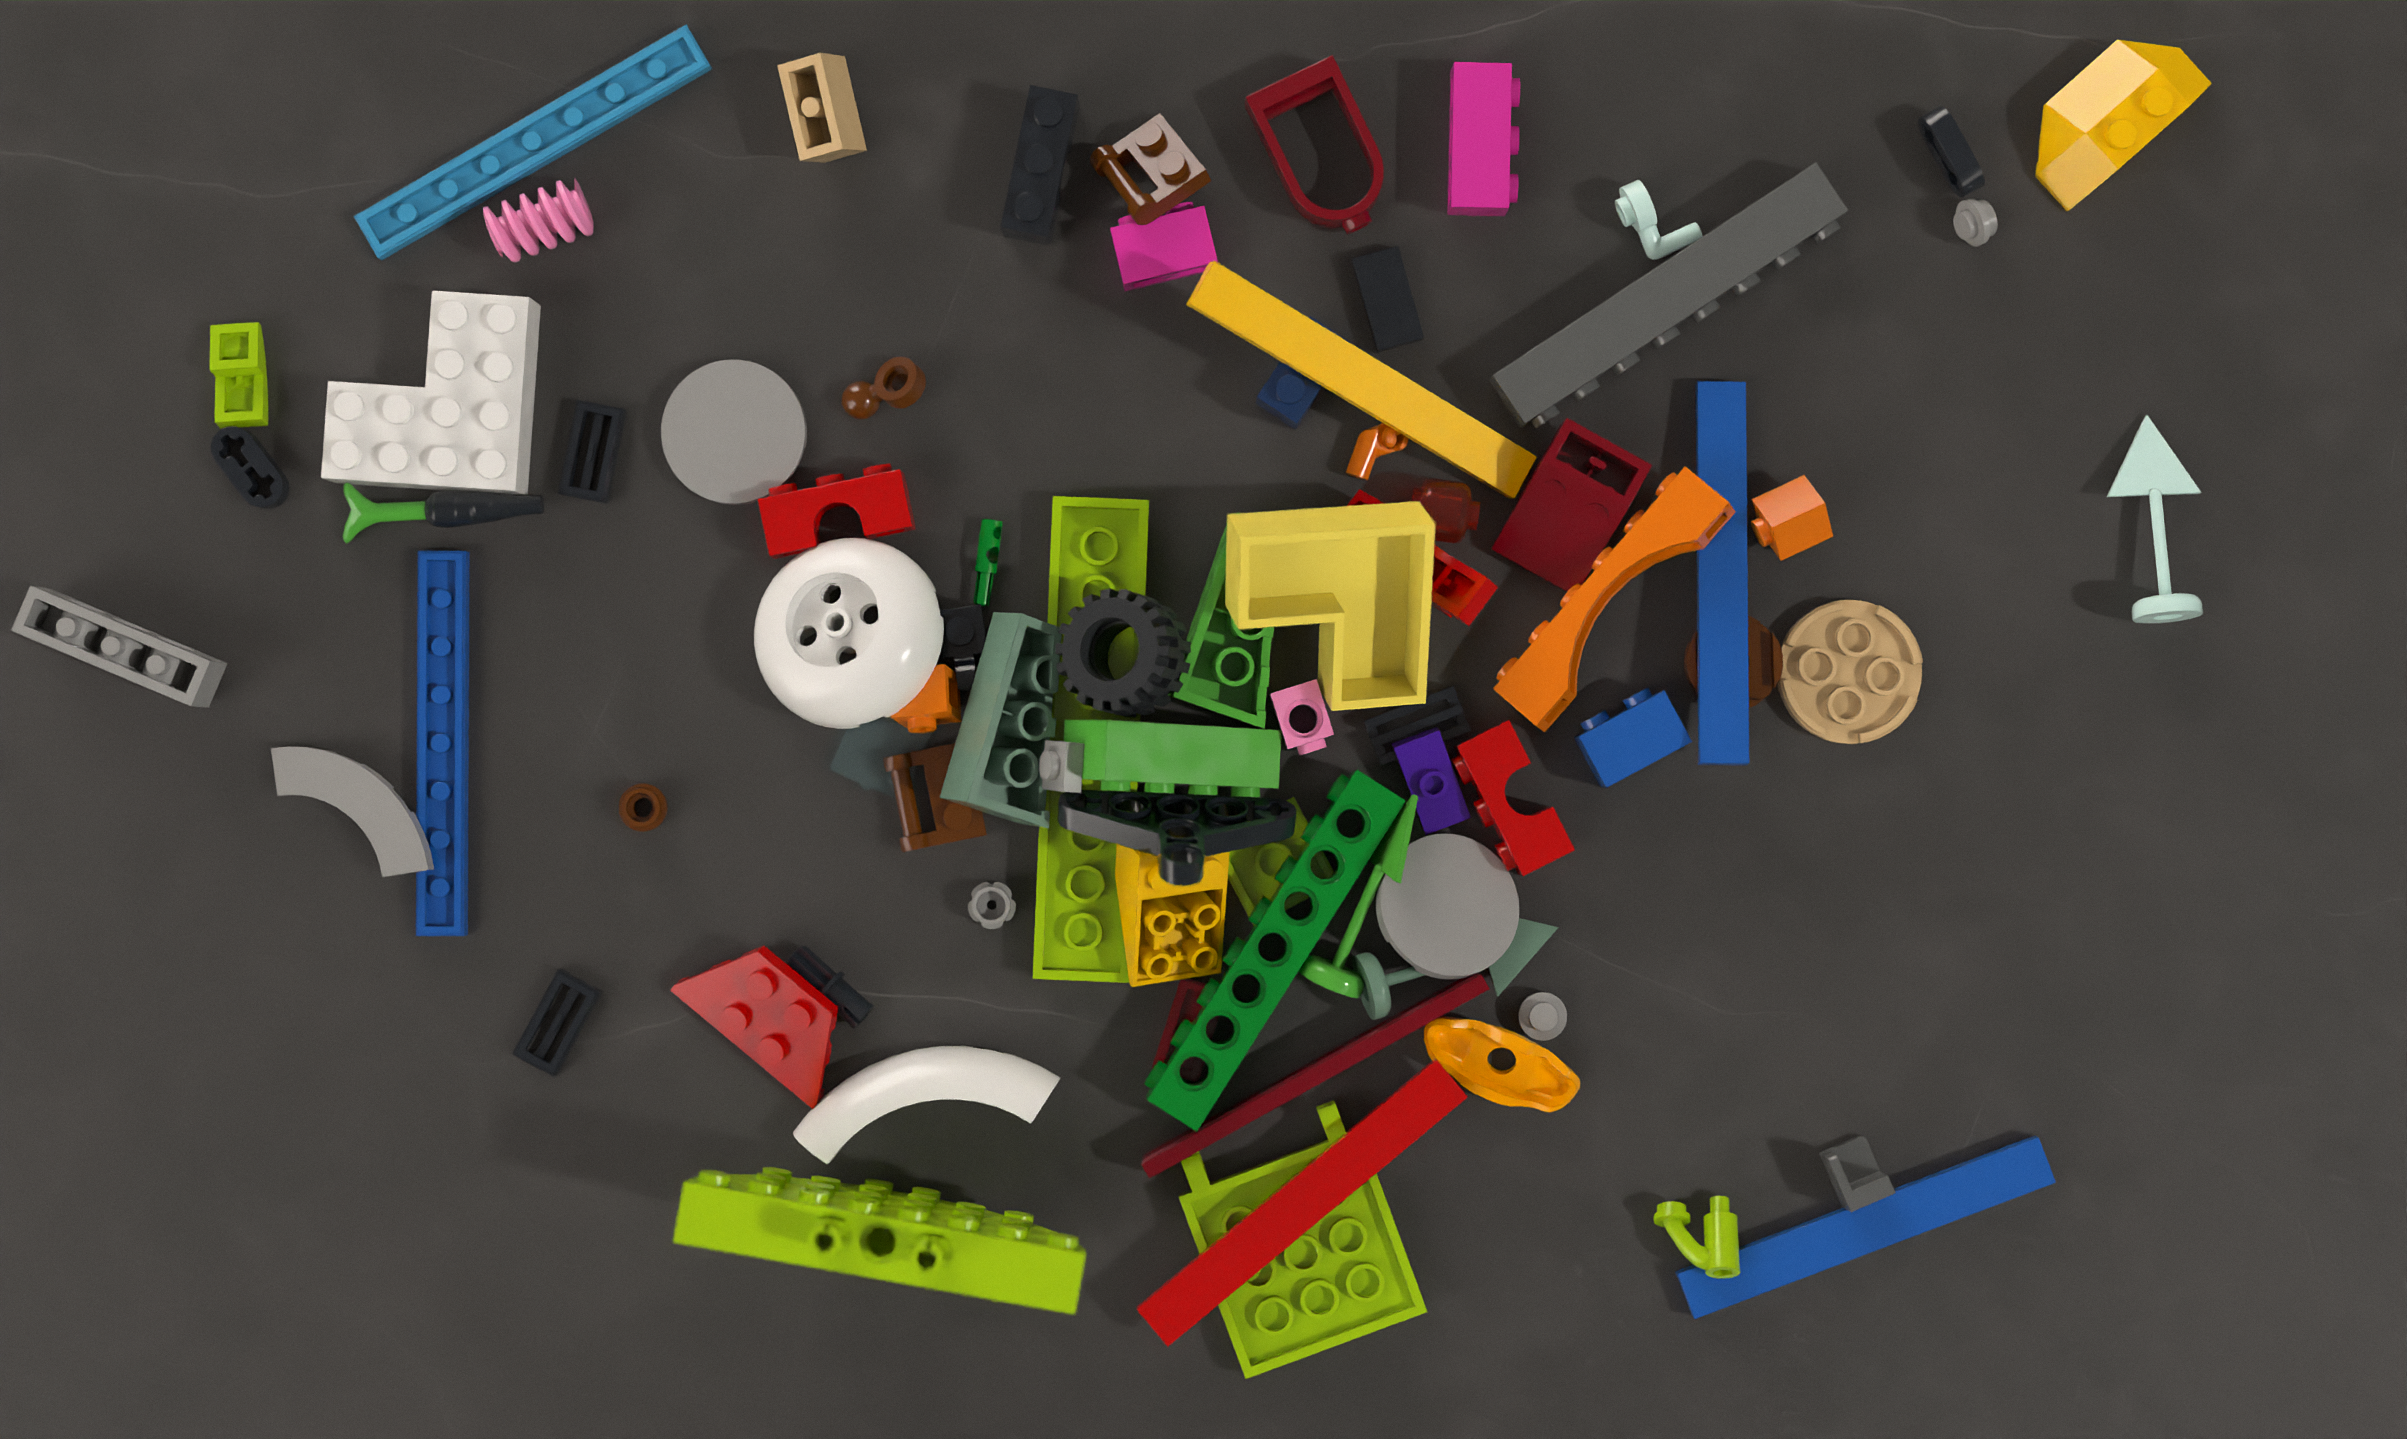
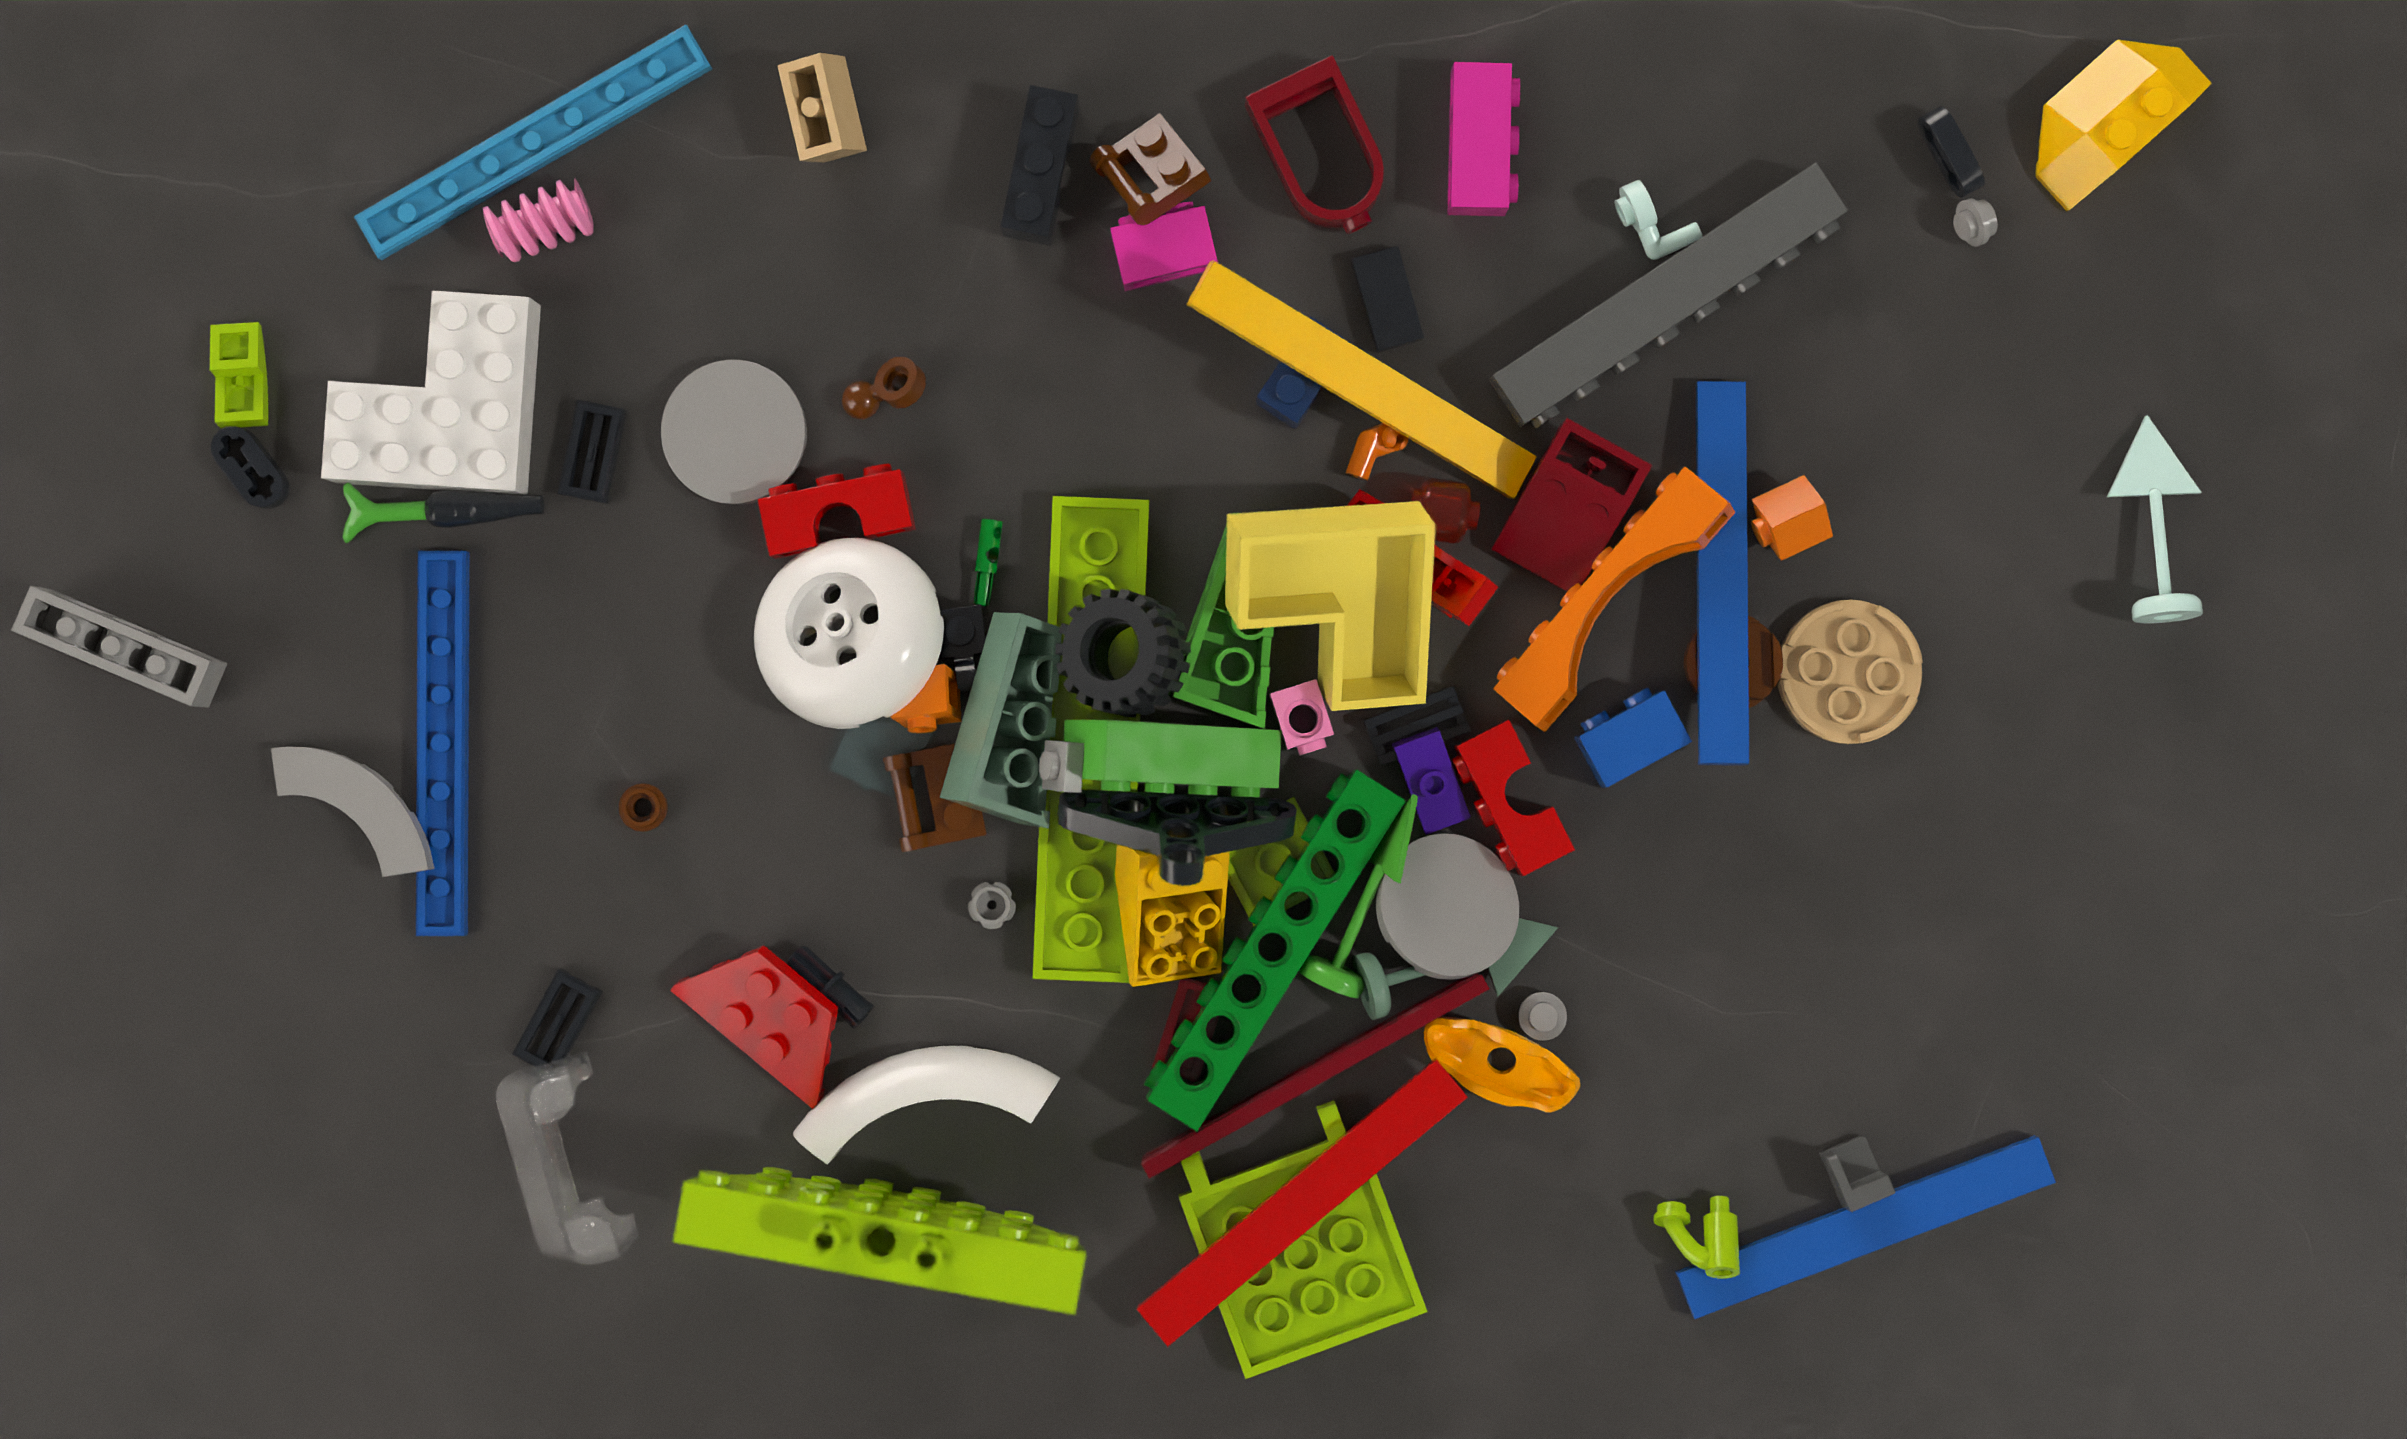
(561, 1225): none -> clear windscreen

